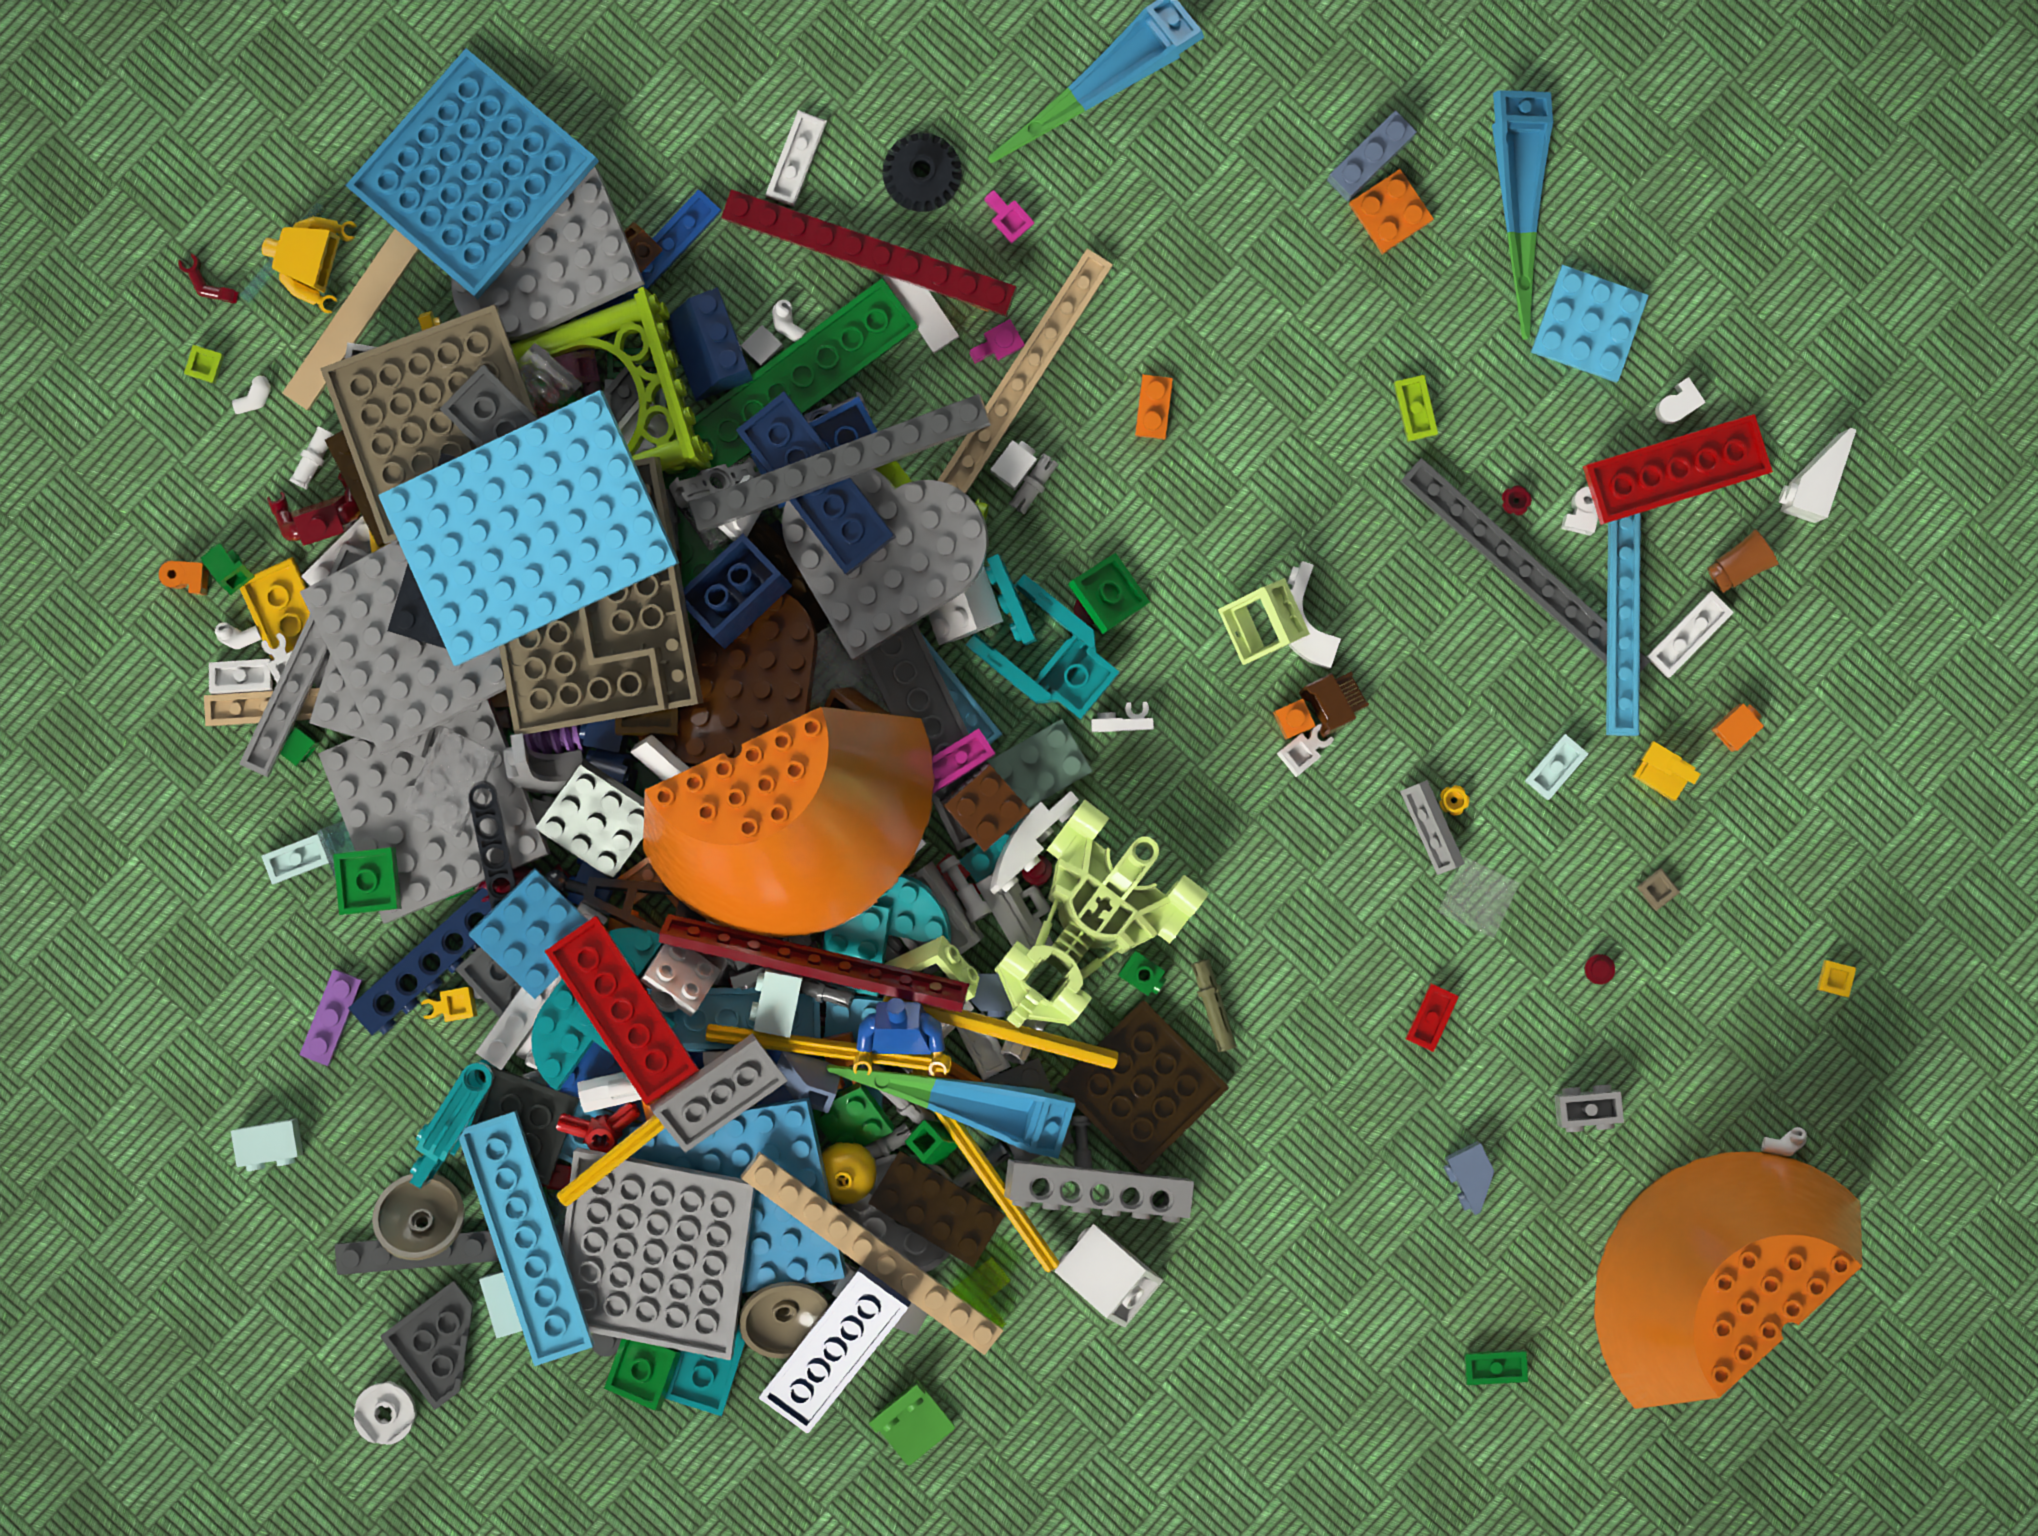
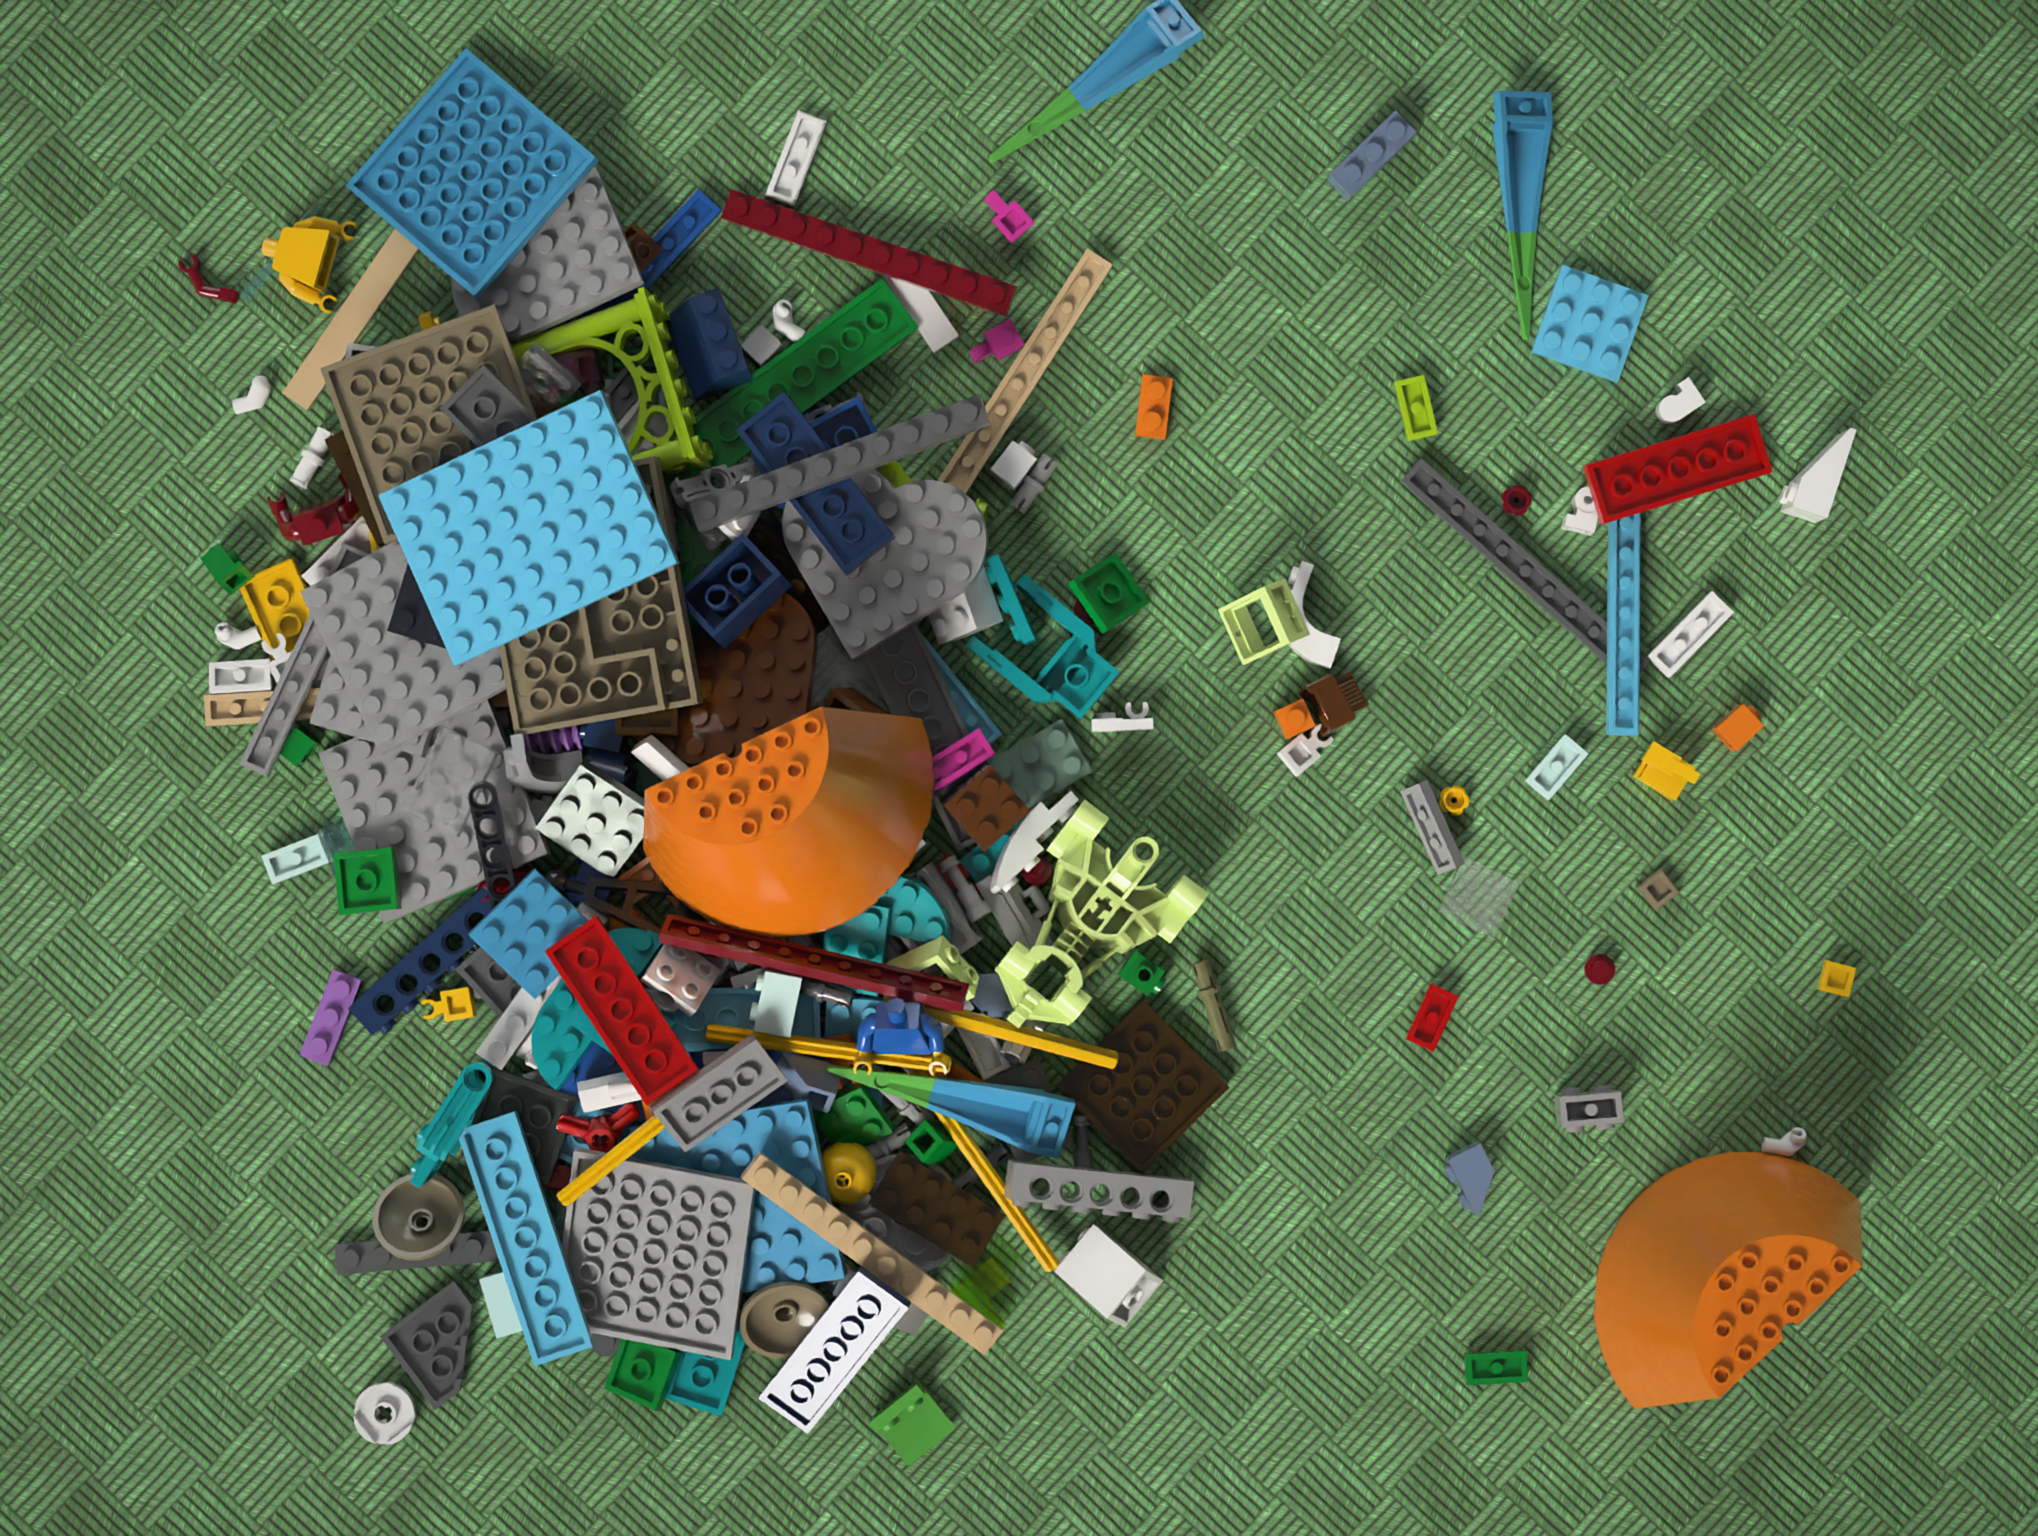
(182, 574): orange leg -> none
(204, 364): lime plate -> none
(267, 1143): light aqua brick -> none
(927, 192): black gear -> none
(1391, 211): orange plate -> none
(1742, 562): dark orange plant -> none

